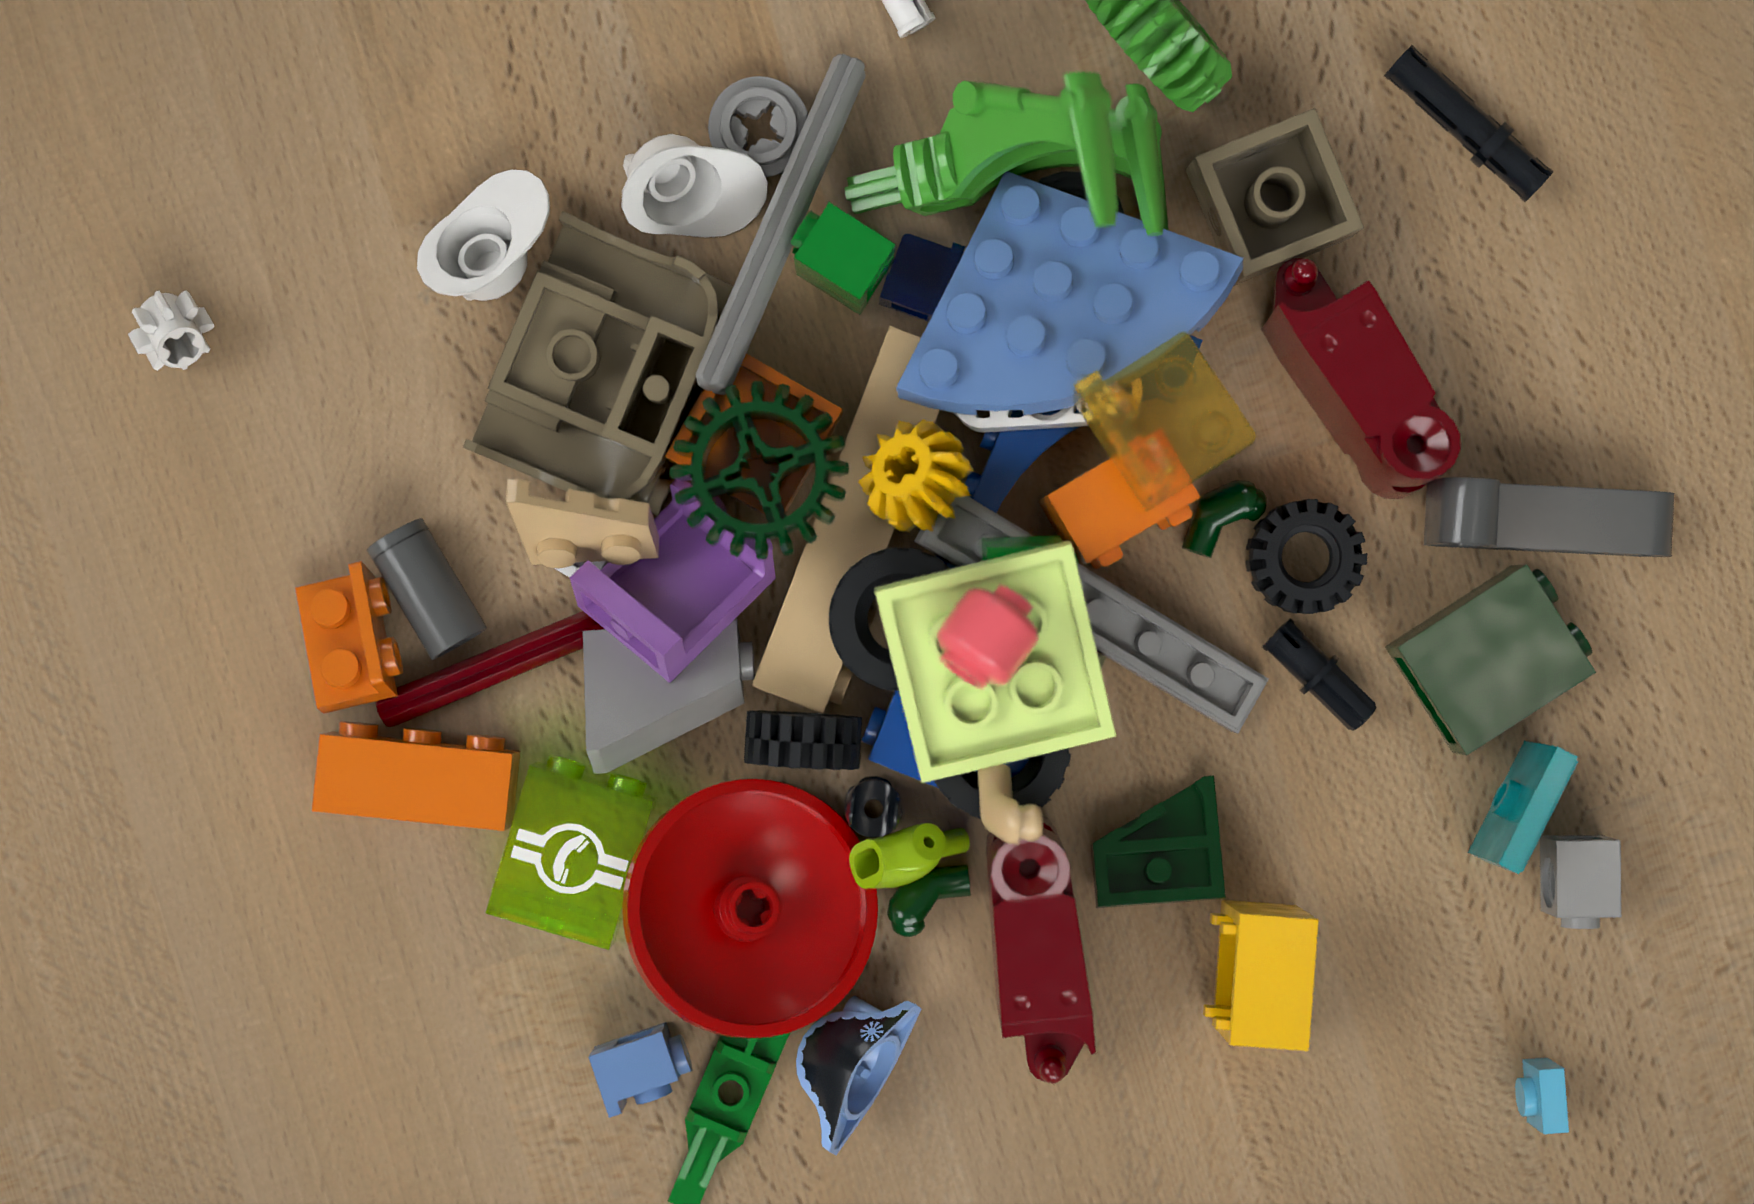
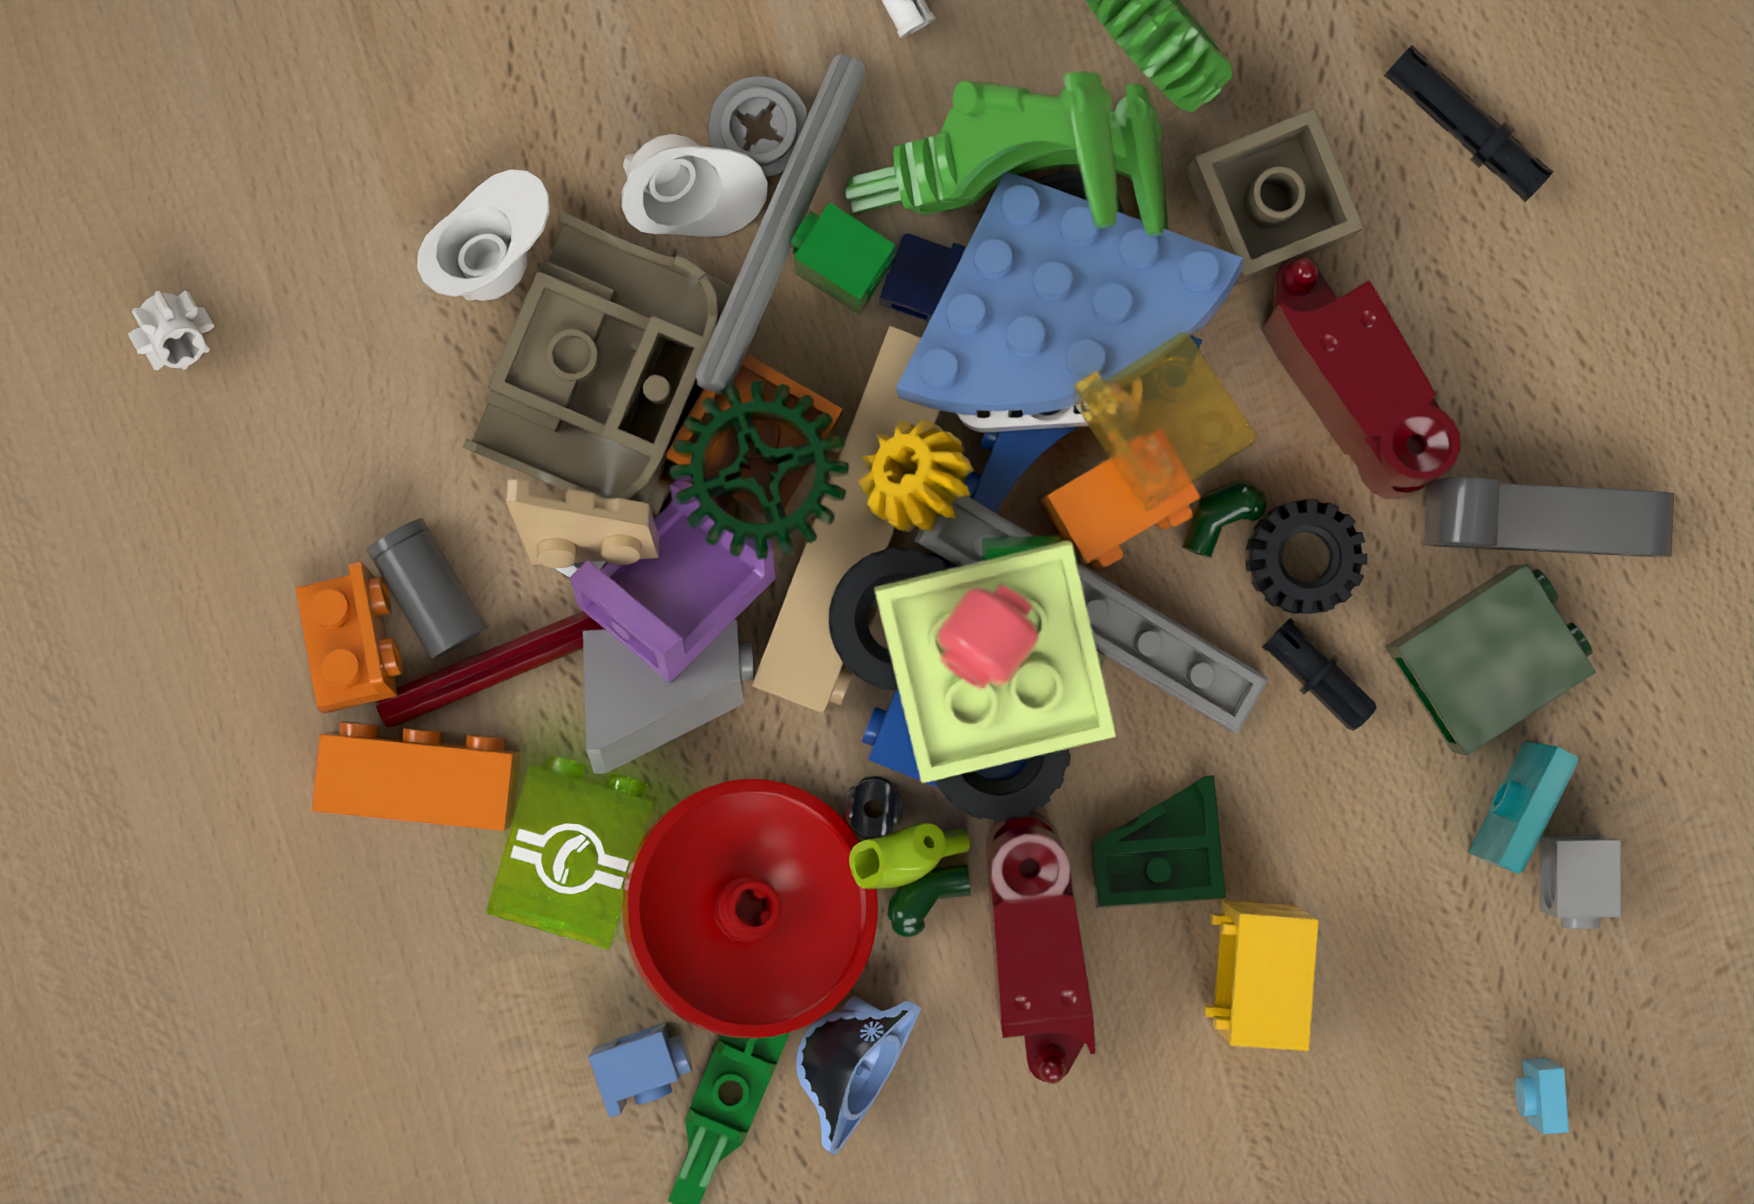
(803, 740): black tyre -> none
(1001, 812): tan arm -> none

